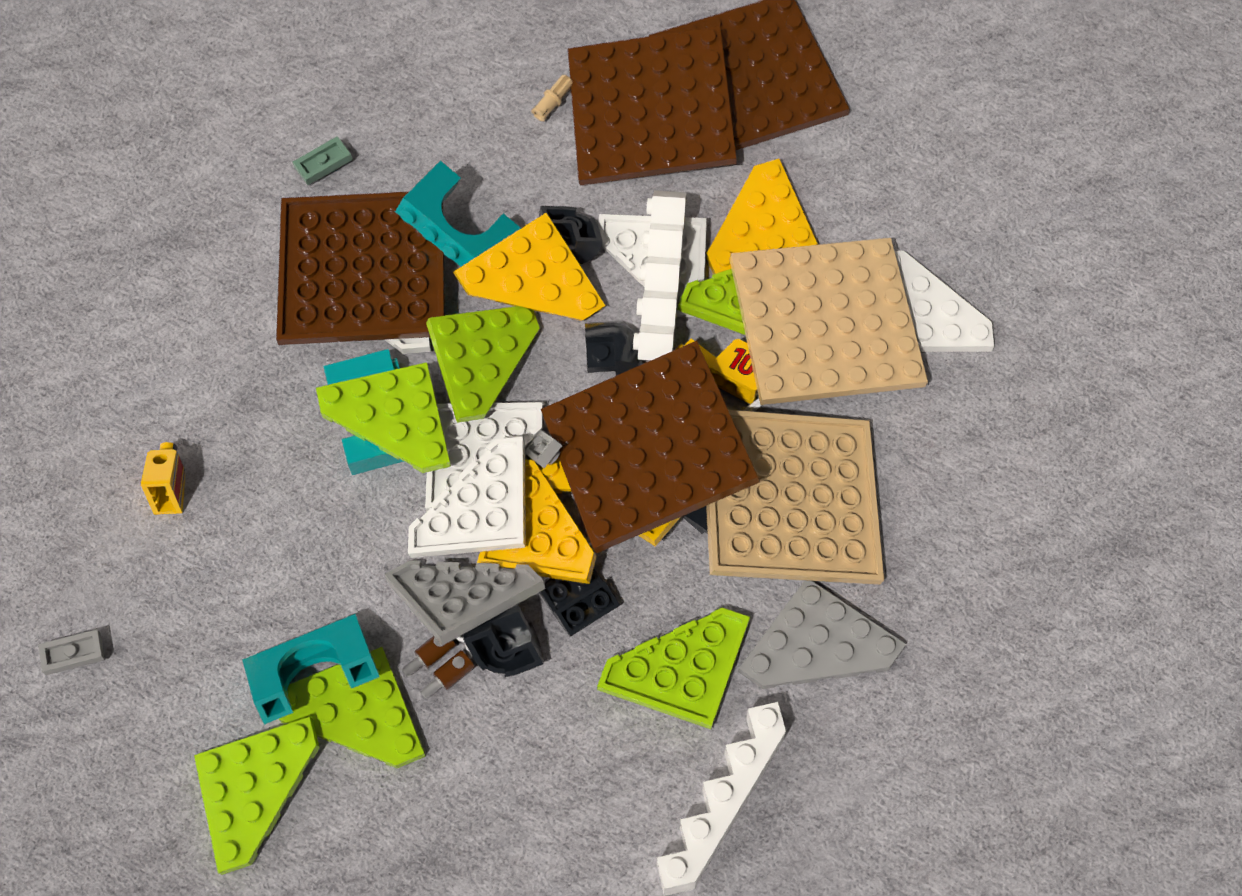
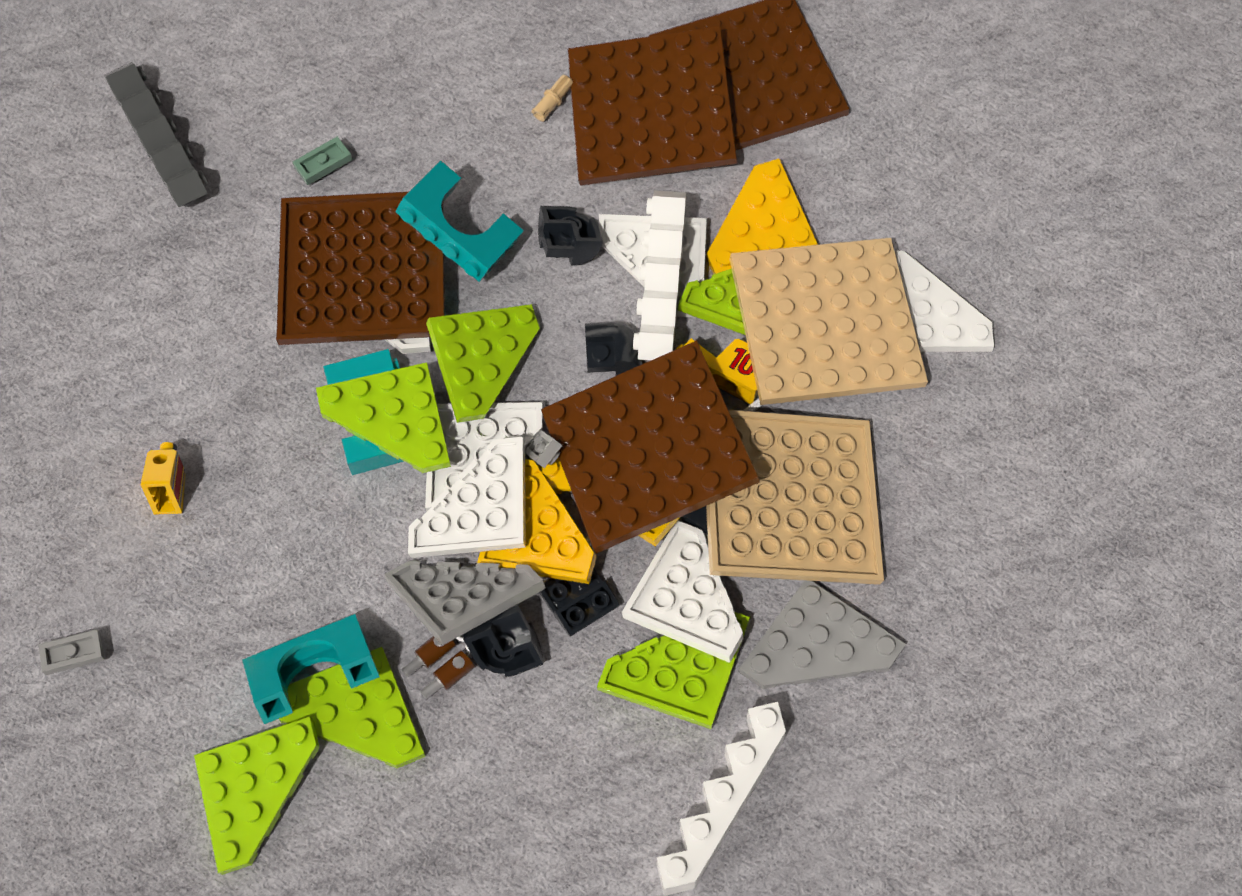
(156, 134): none -> dark grey brick
(532, 272): yellow plate -> none
(684, 599): none -> white plate

